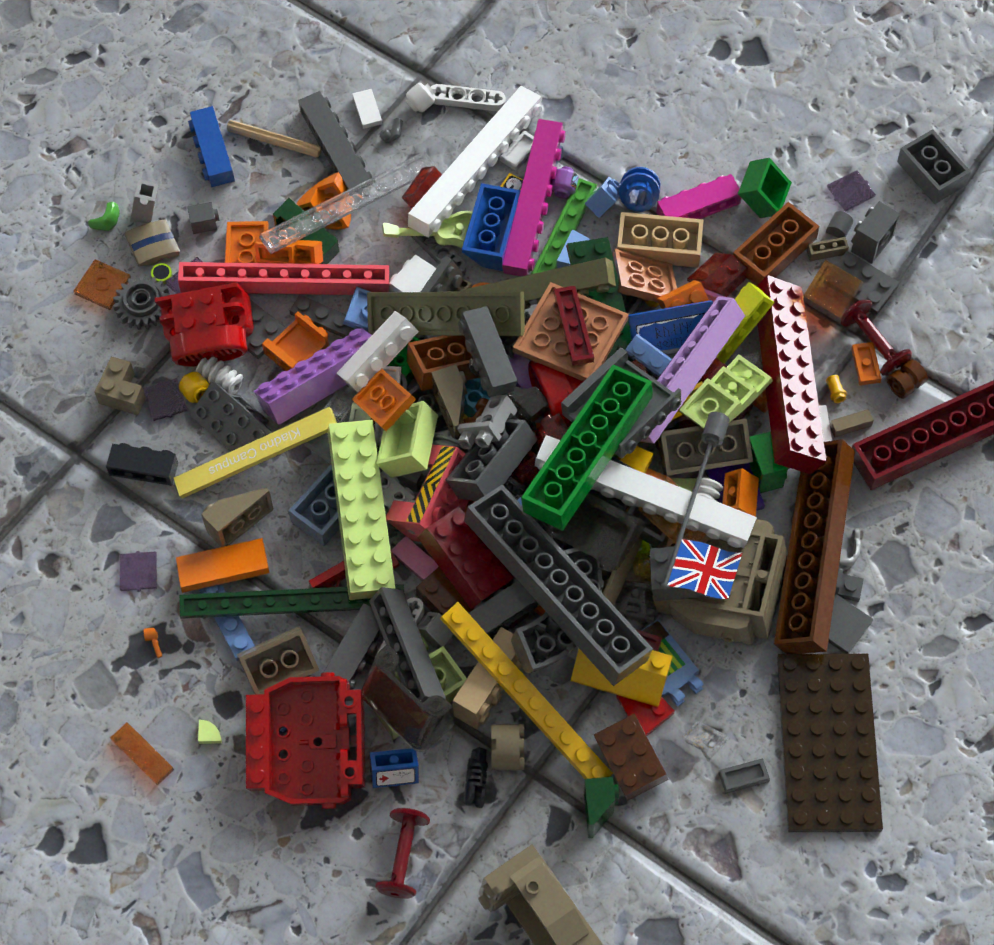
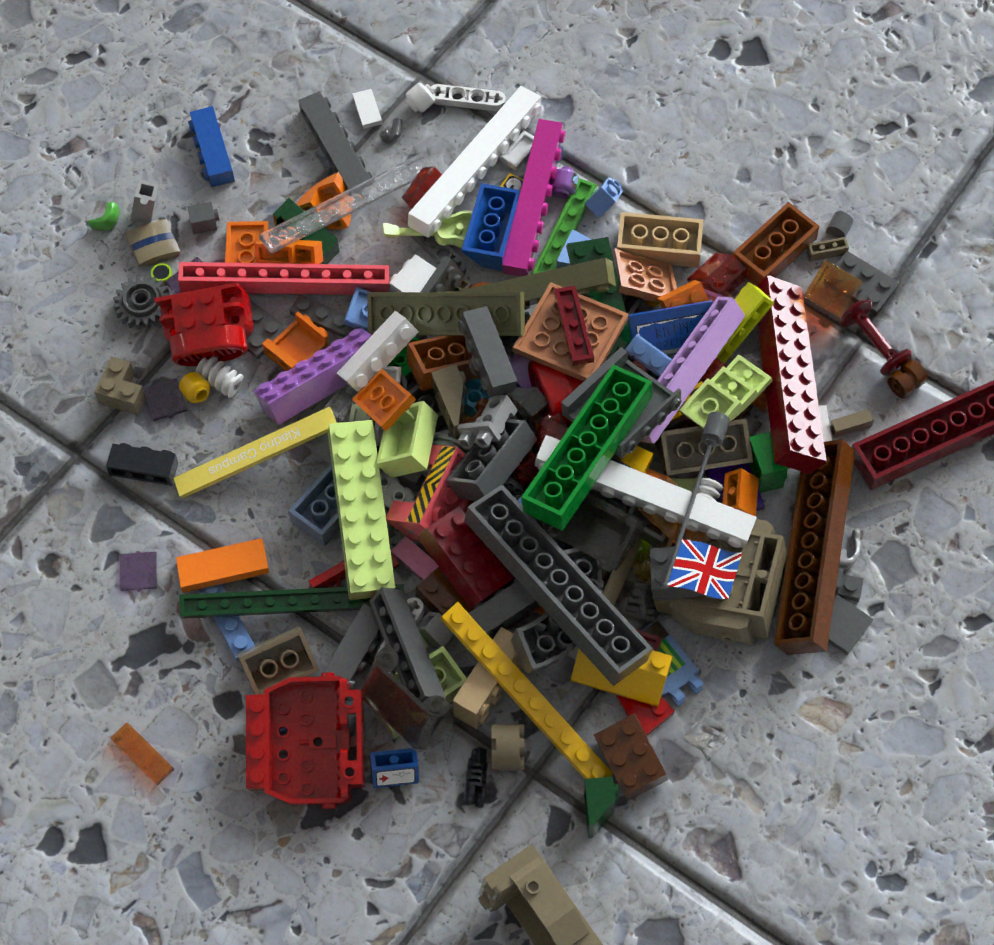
(101, 283): clear orange tile -> none
(151, 634): orange hand -> none
(208, 733): yellowish green tile -> none
(229, 418): dark grey bracket -> none
(235, 515): dark tan slope -> none
(274, 138): tan axle -> none
(409, 819): dark red hose -> none
(639, 189): blue piece -> none
(701, 200): dark pink brick -> none
(744, 776): dark grey tile -> none
(764, 187): green piece -> none
(829, 743): dark brown plate -> none
(837, 393): yellow pin -> none
(851, 190): clear purple piece -> none
(866, 363): orange plate -> none
(874, 232): dark grey brick -> none
(933, 166): dark grey brick -> none

